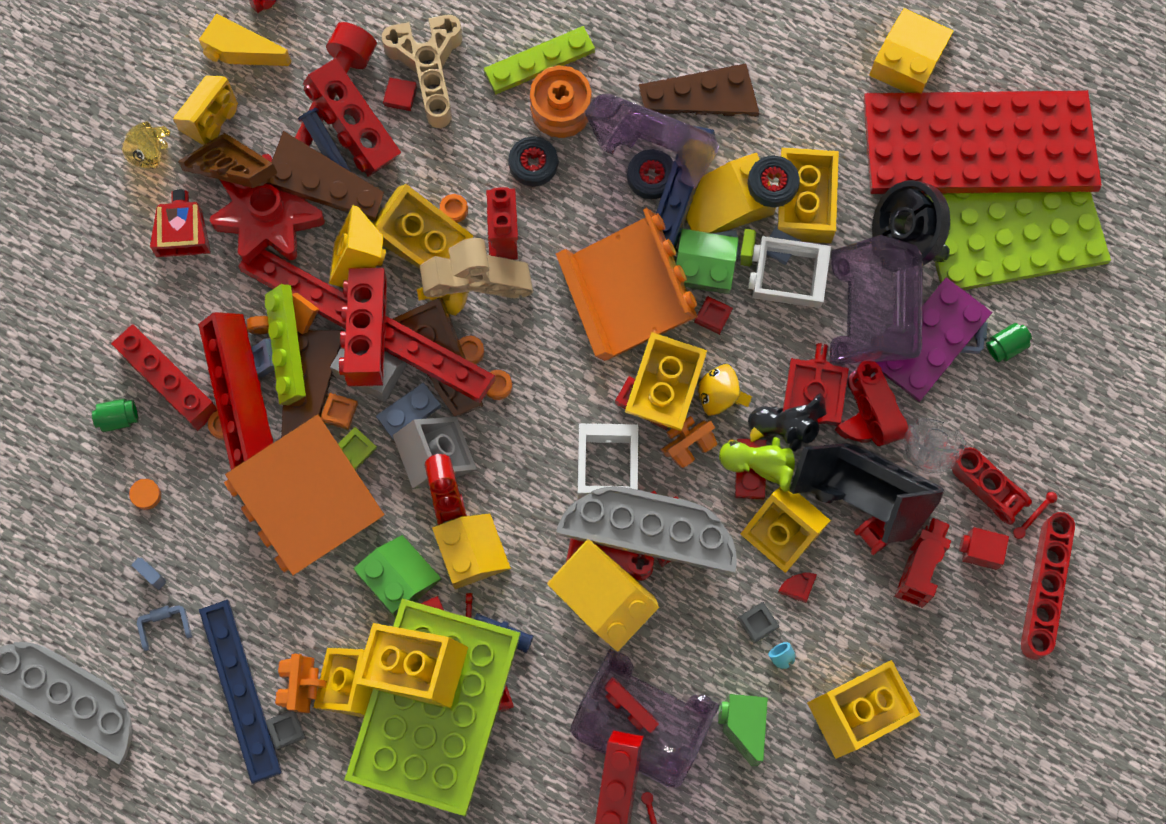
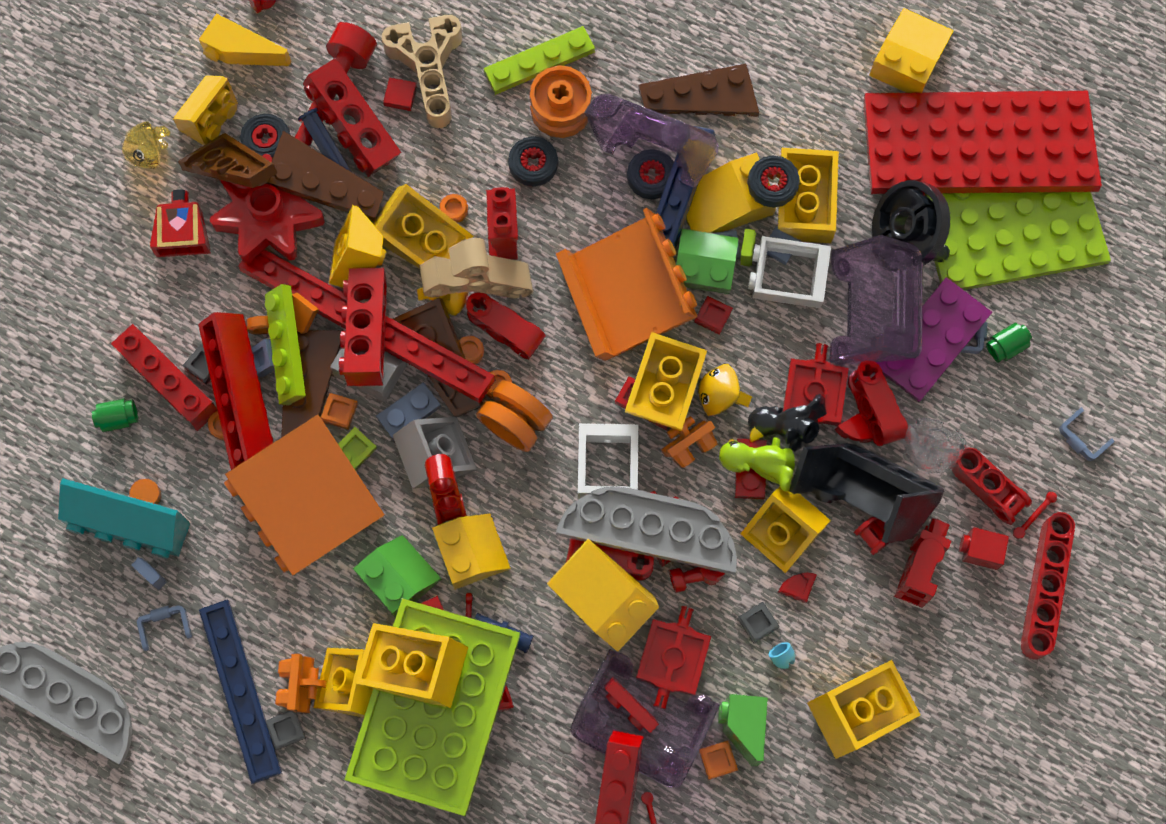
(122, 519): none -> teal slope
(197, 365): none -> dark grey tile
(255, 129): none -> black bush
(504, 325): none -> red piece
(514, 415): none -> orange wheel
(673, 657): none -> red plate
(680, 579): none -> red leg
(718, 760): none -> orange tile
(1077, 445): none -> sand blue piece

